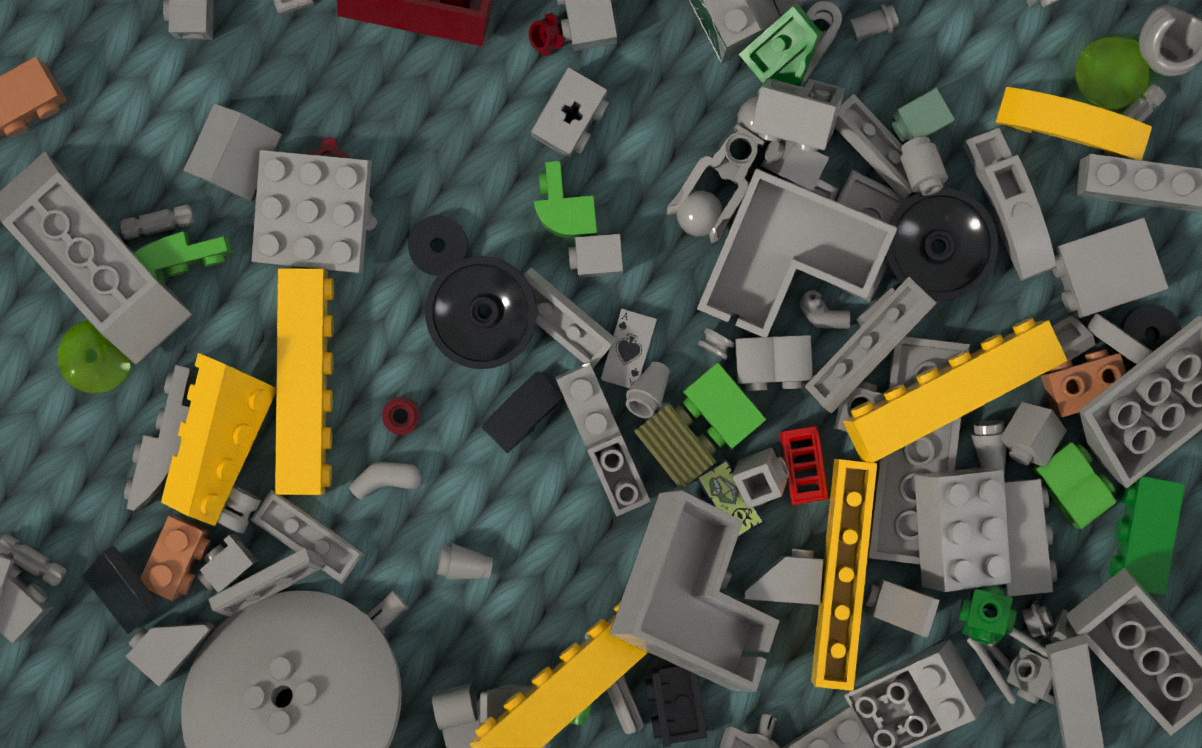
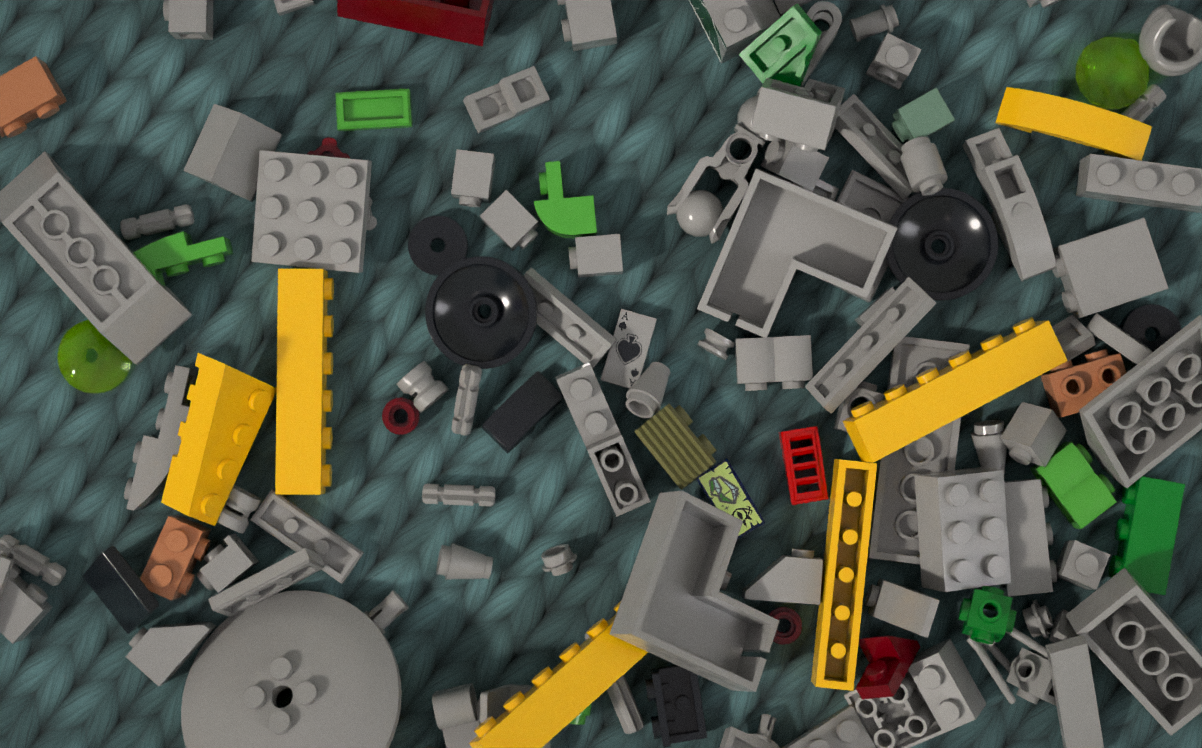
(373, 109): none -> bright green tile
(385, 474): light grey arm -> none
(422, 386): none -> light grey wheel
(458, 495): none -> light grey axle
(466, 399): none -> light grey axle
(473, 177): none -> light grey brick
(506, 100): none -> light grey slope
(510, 221): none -> light grey brick
(546, 35): dark red plate -> none
(558, 559): none -> light grey plate
(572, 92): light grey brick -> none
(722, 406): bright green brick -> none
(760, 477): light grey brick -> none
(795, 625): none -> dark red plate
(820, 315): light grey arm -> none
(888, 664): none -> dark red slope
(893, 61): none -> light grey brick
(1081, 564): none -> light grey brick

